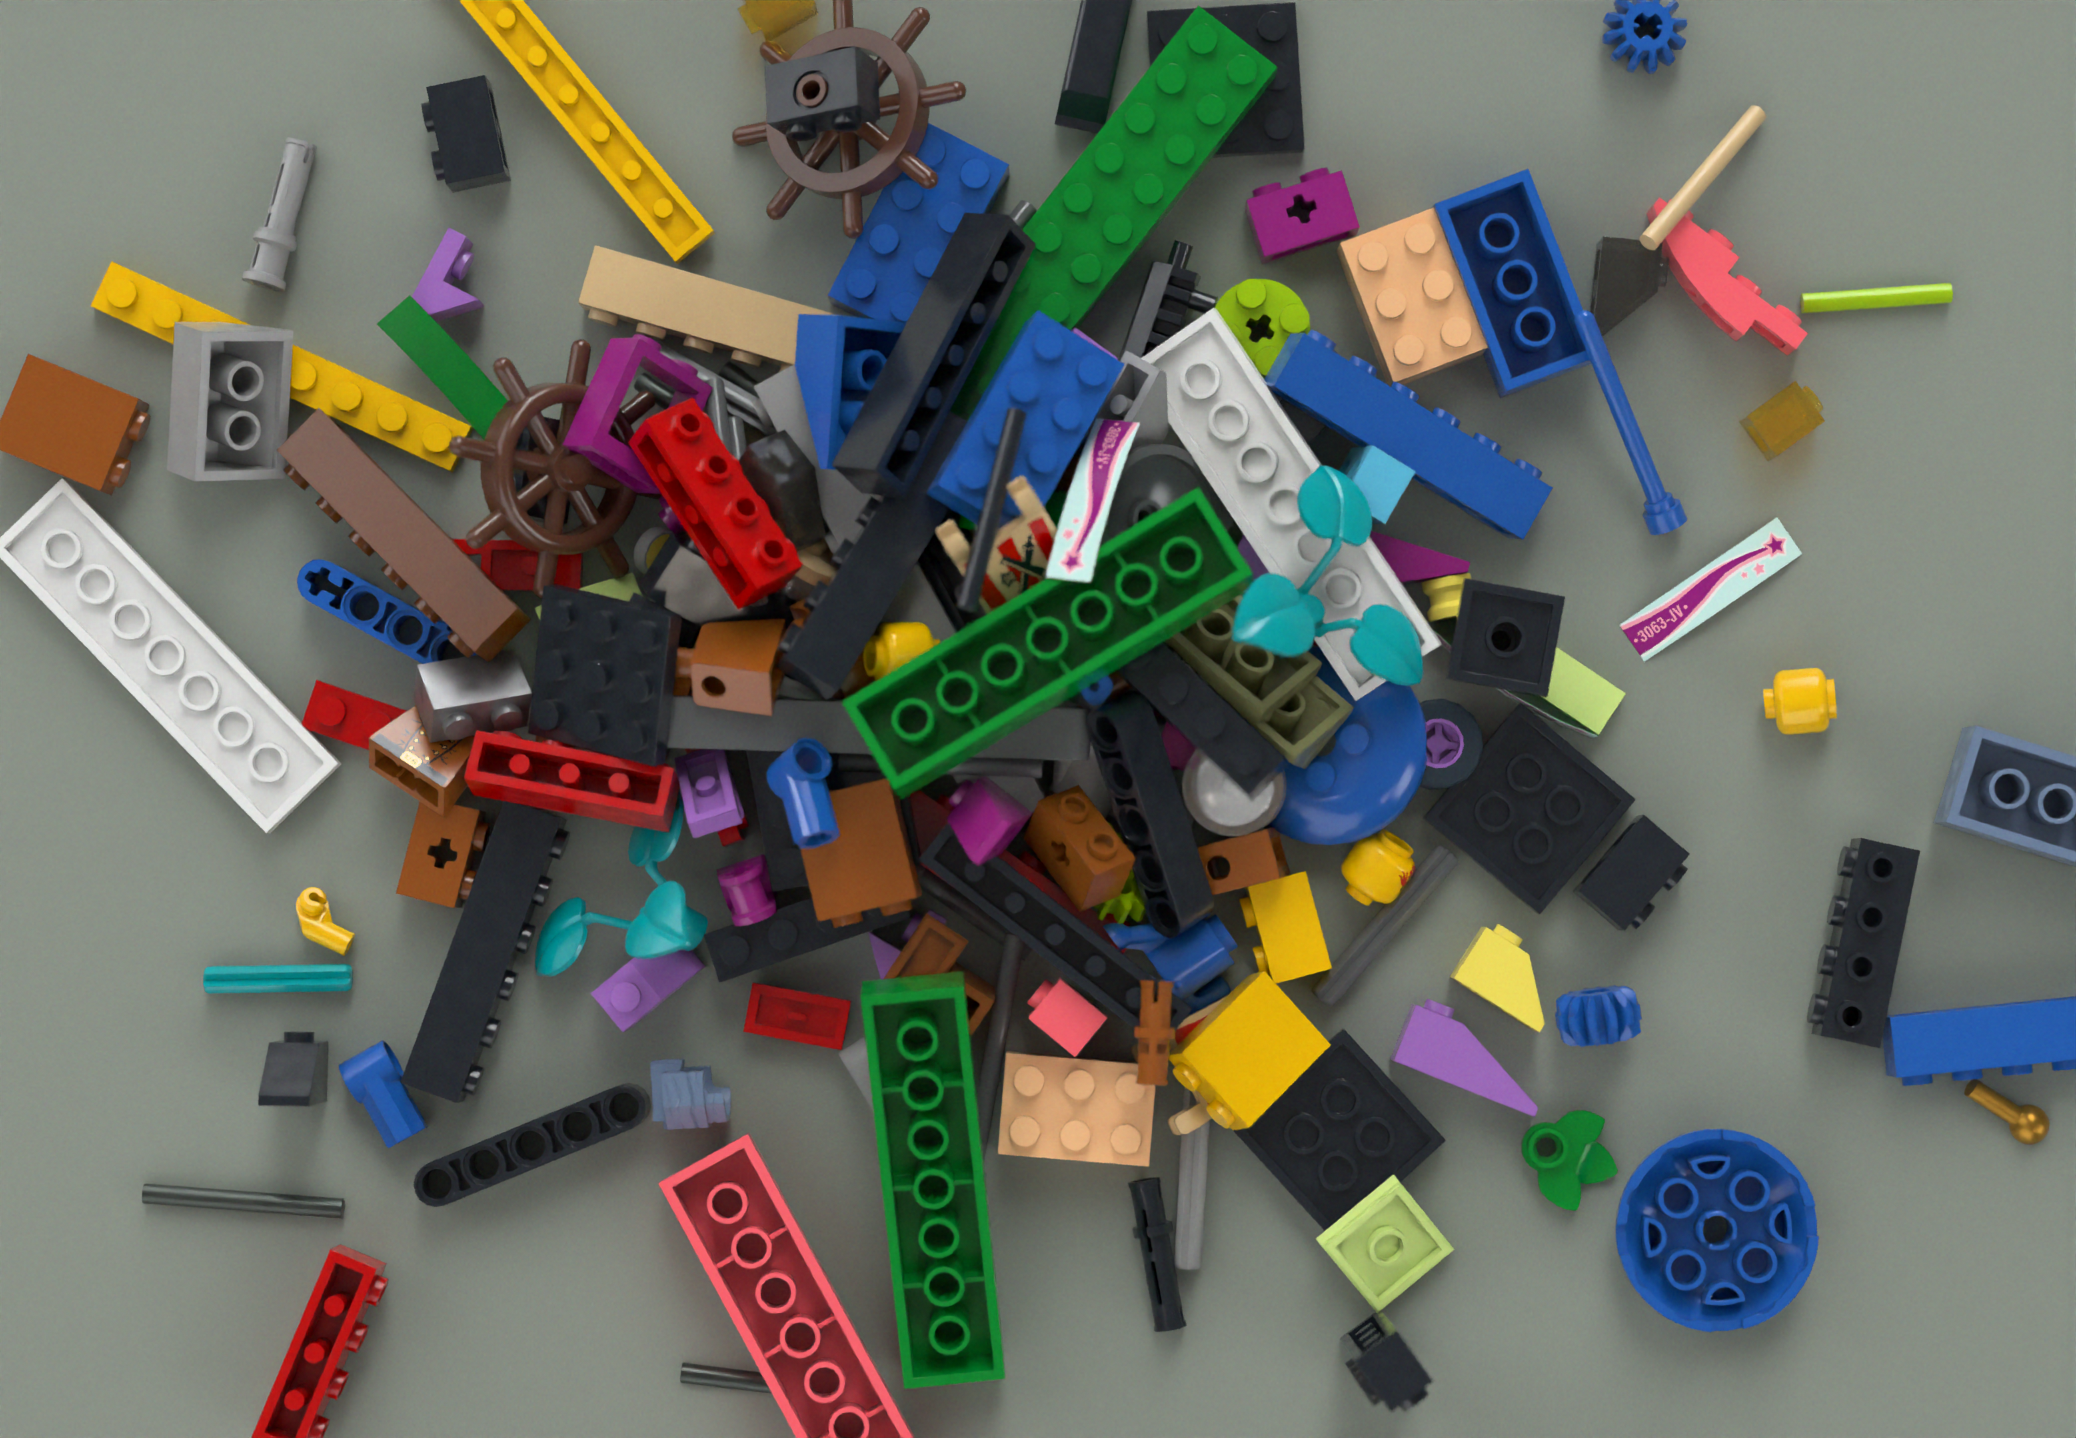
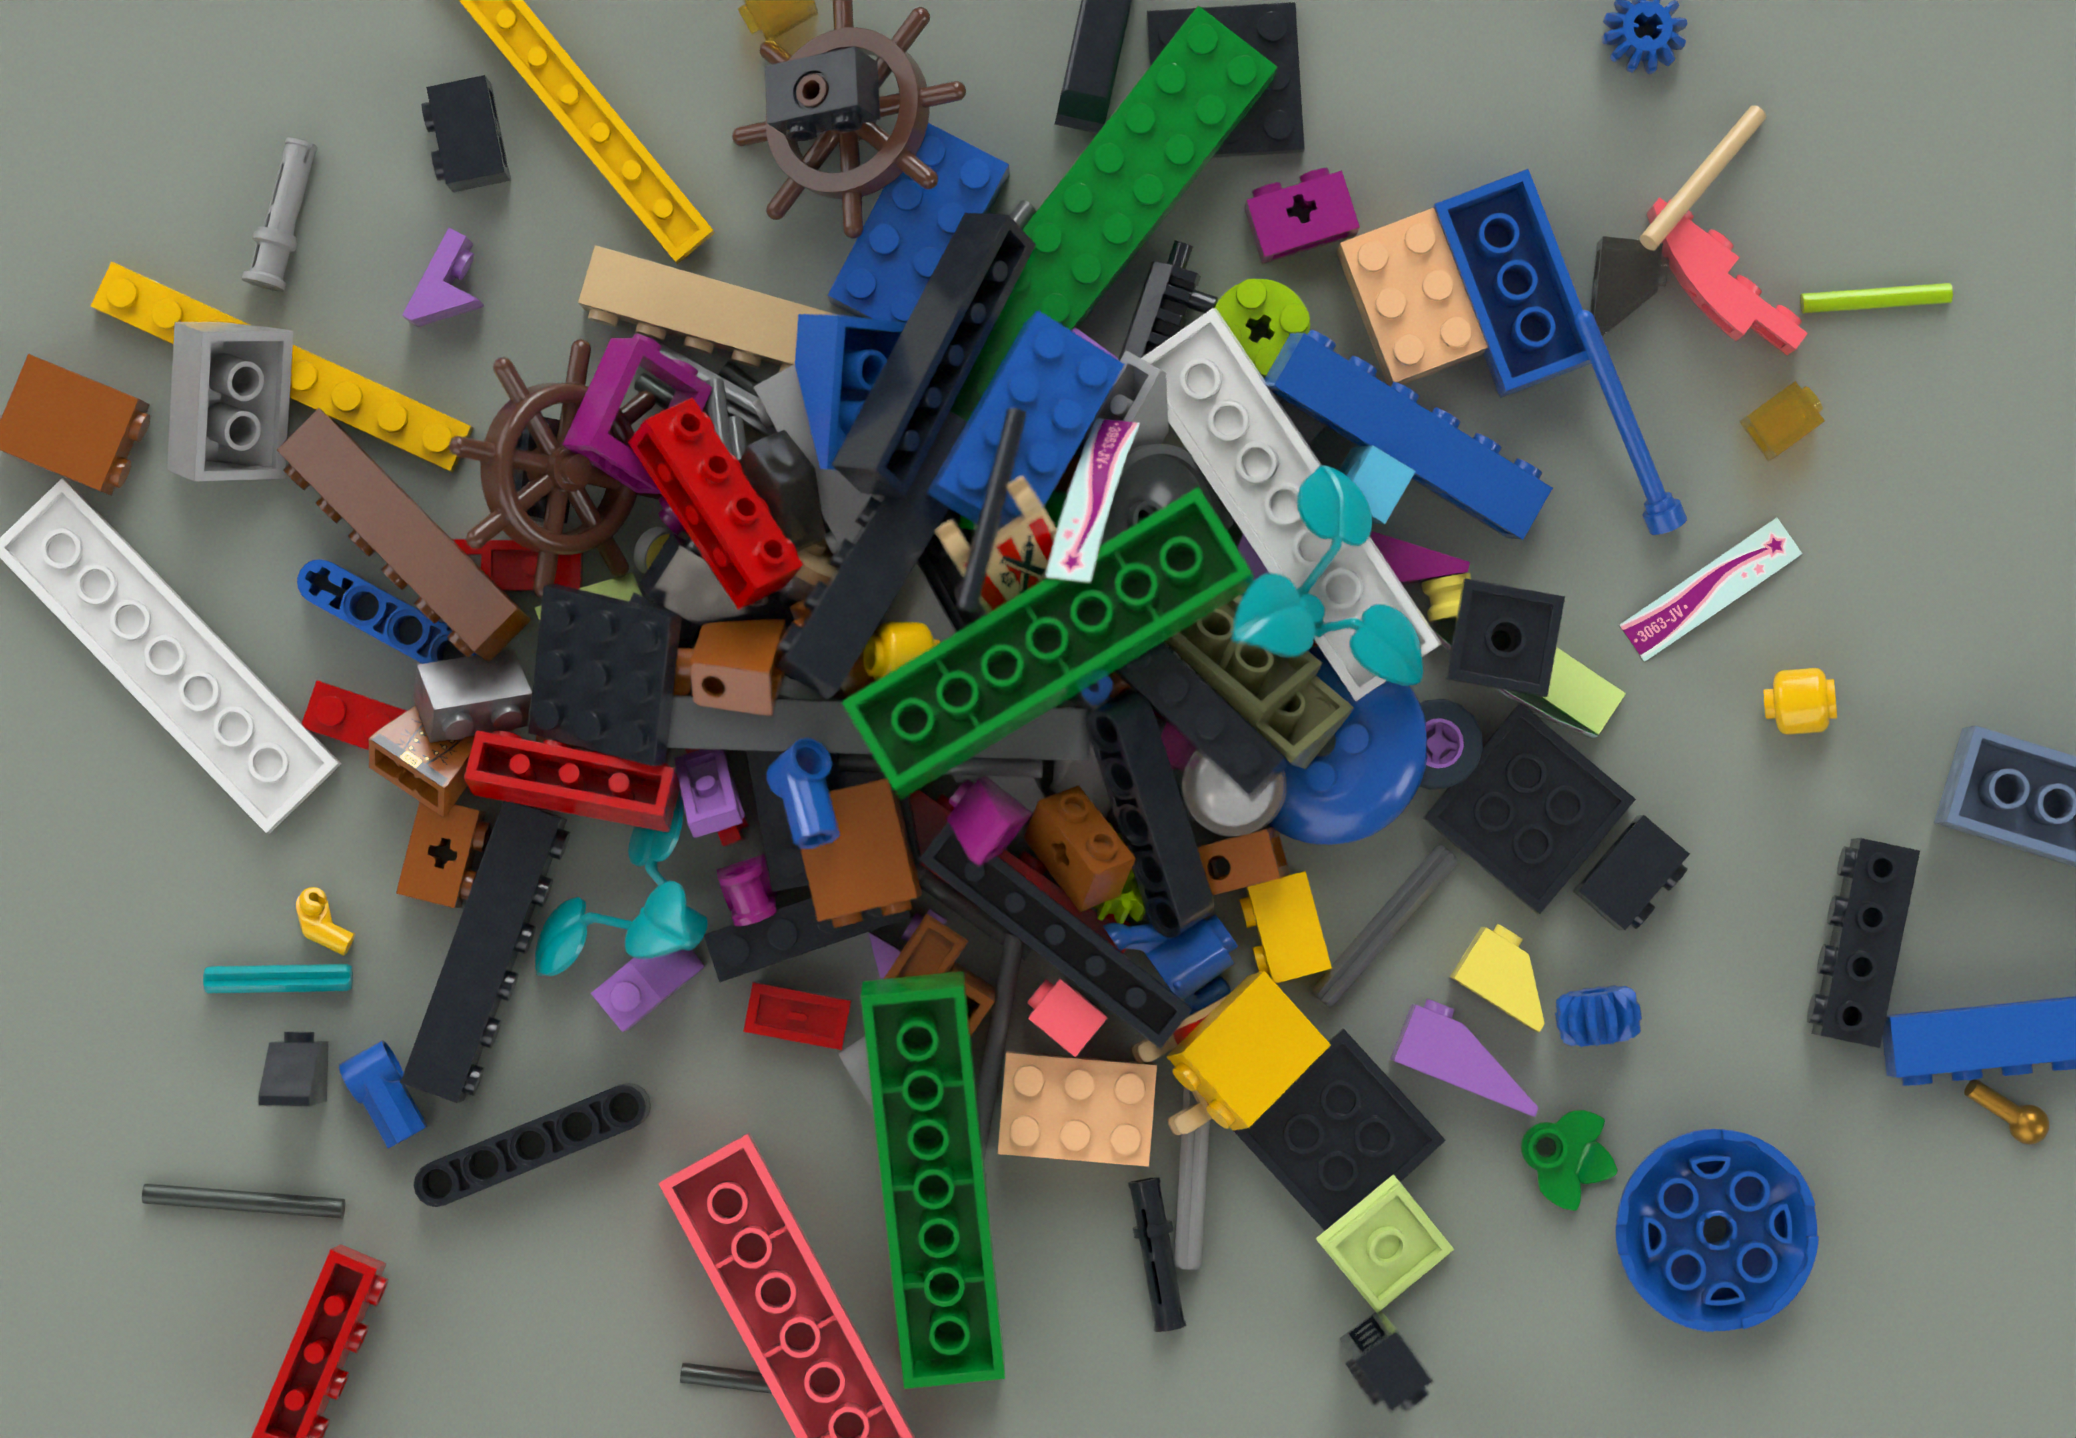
(444, 363): green sticker -> none
(687, 1096): sand blue hair -> none
(1154, 1033): dark orange pin -> none
(1378, 868): yellow head -> none

